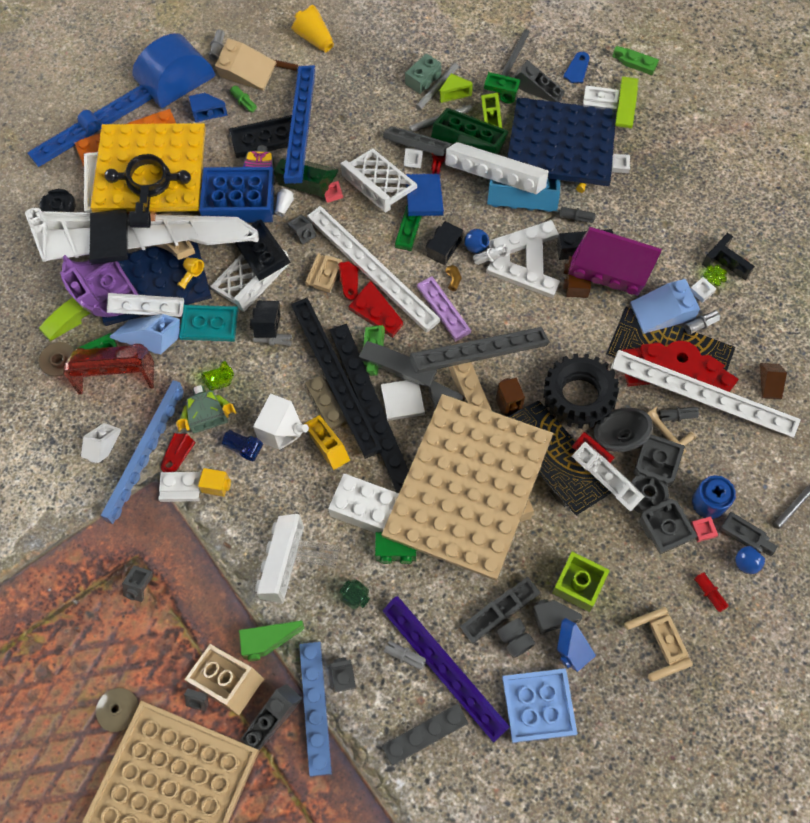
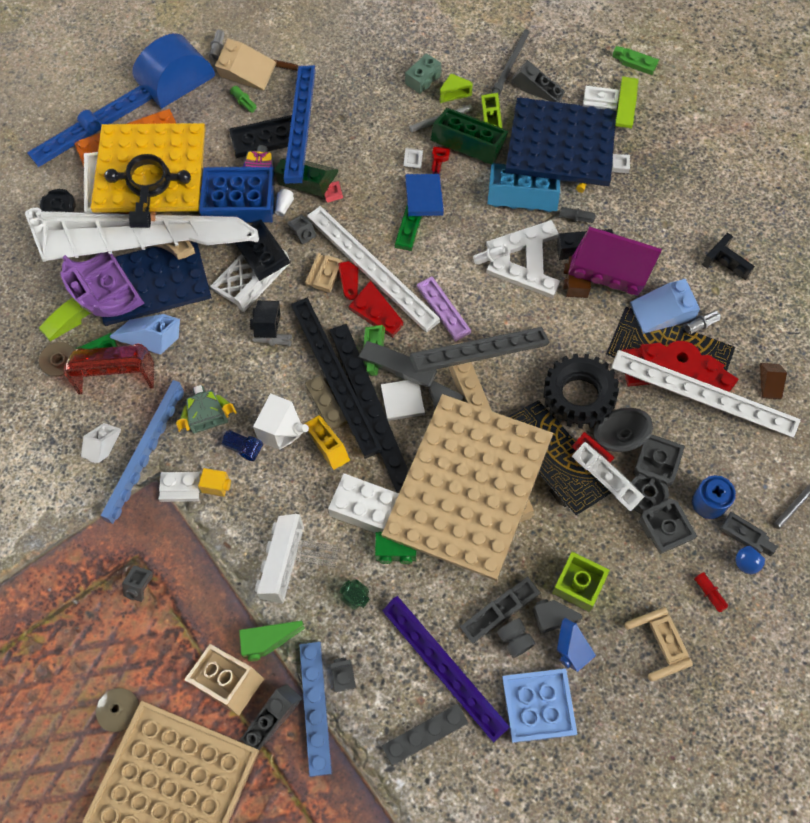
(108, 236): black tile -> none
(144, 304): white tile -> none
(177, 451): red piece -> none
(194, 268): yellow bar -> none
(196, 699): dark grey tile -> none
(206, 107): blue slope -> none
(209, 323): teal tile -> none
(219, 377): clear neon green bracket -> none
(313, 29): yellow cone -> none
(368, 185): white fence -> none
(405, 655): light grey axle -> none
(416, 140): dark grey plate -> none
(437, 86): light grey bar -> none
(444, 242): black brick -> none
(453, 271): pearl gold arm -> none
(476, 241): blue piece -> none
(496, 168): white brick -> none
(504, 85): green plate -> none
(509, 396): reddish brown brick -> none
(577, 68): blue piece -> none
(667, 434): tan piece -> none
(679, 414): dark grey axle -> none
(703, 289): white plate -> none
(704, 529): coral plate -> none
(715, 274): clear neon green plant -> none

